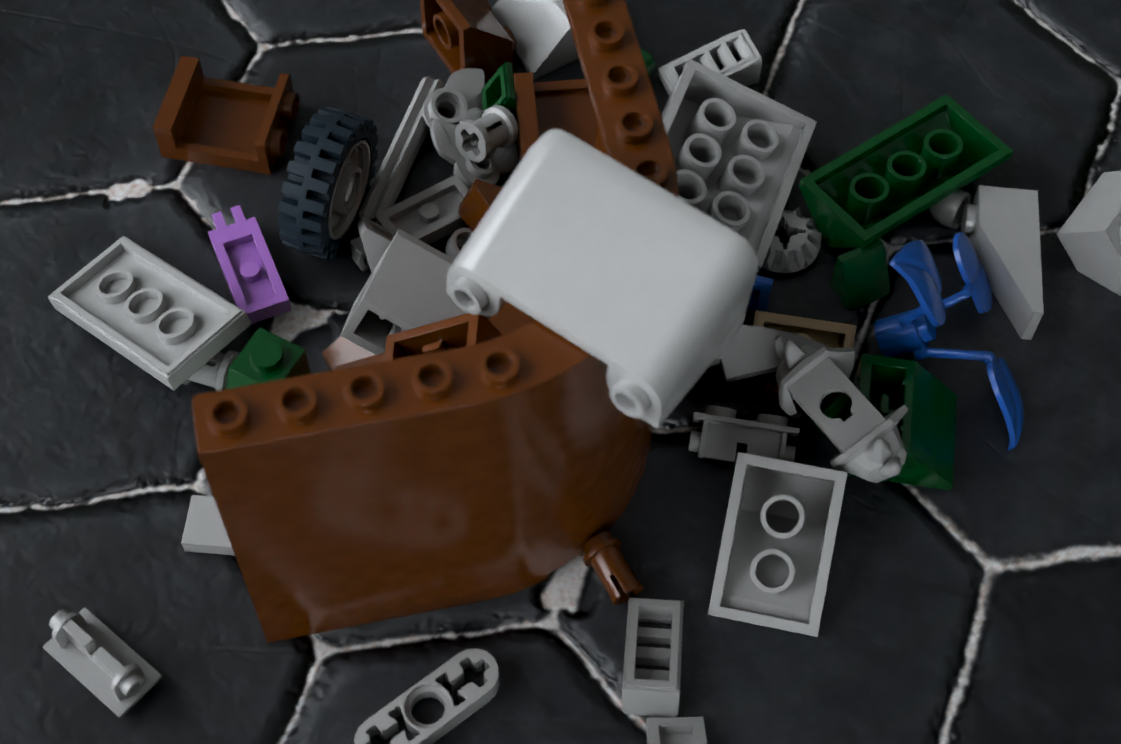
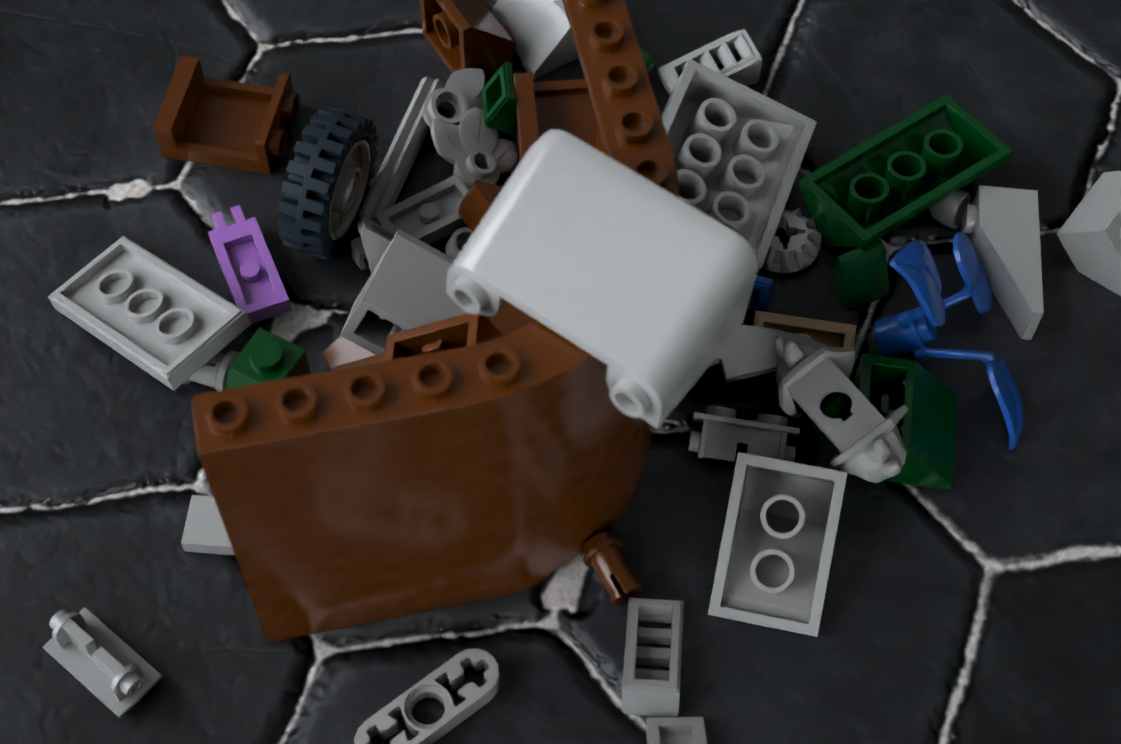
(483, 130): light grey bush -> none

